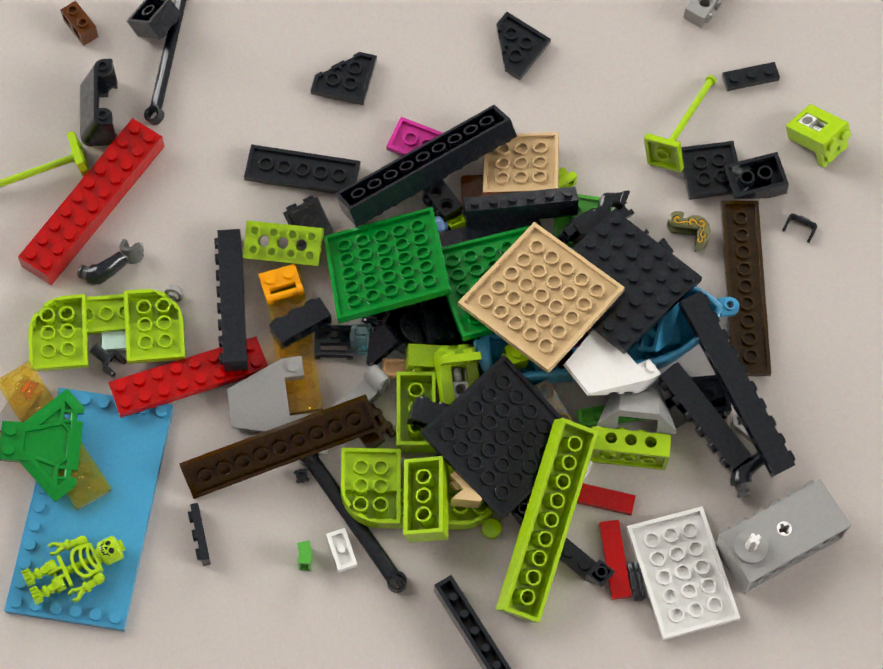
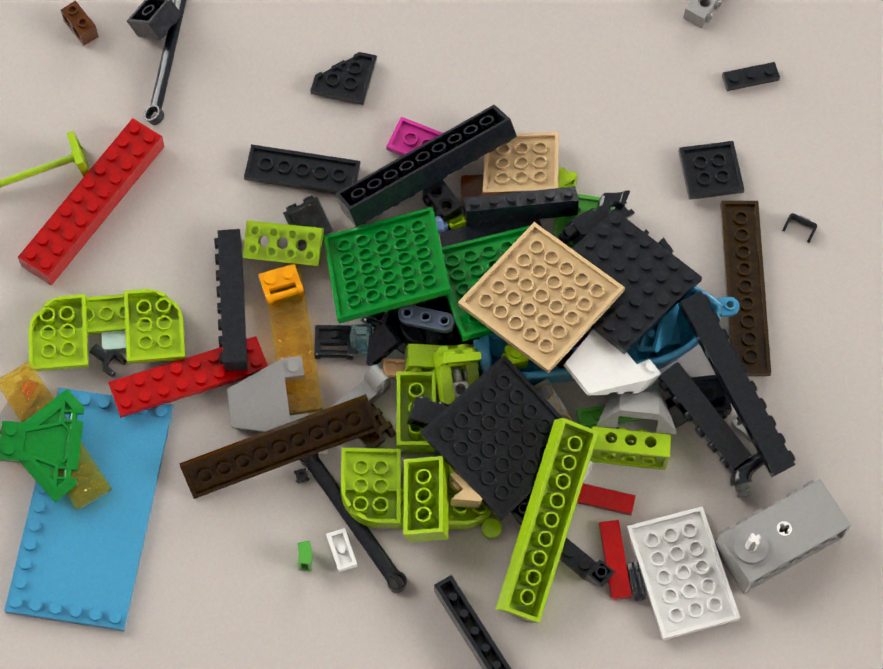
(97, 122): black windscreen -> none
(101, 272): piece -> none
(107, 552): lime piece -> none
(174, 292): light grey plate -> none
(198, 534): black plate -> none
(300, 322): black brick -> none
(432, 323): none -> sand blue plate
(519, 44): black plate -> none
(668, 152): lime tile -> none
(691, 225): olive animal -> none
(757, 177): black slope -> none
(819, 132): lime brick -> none

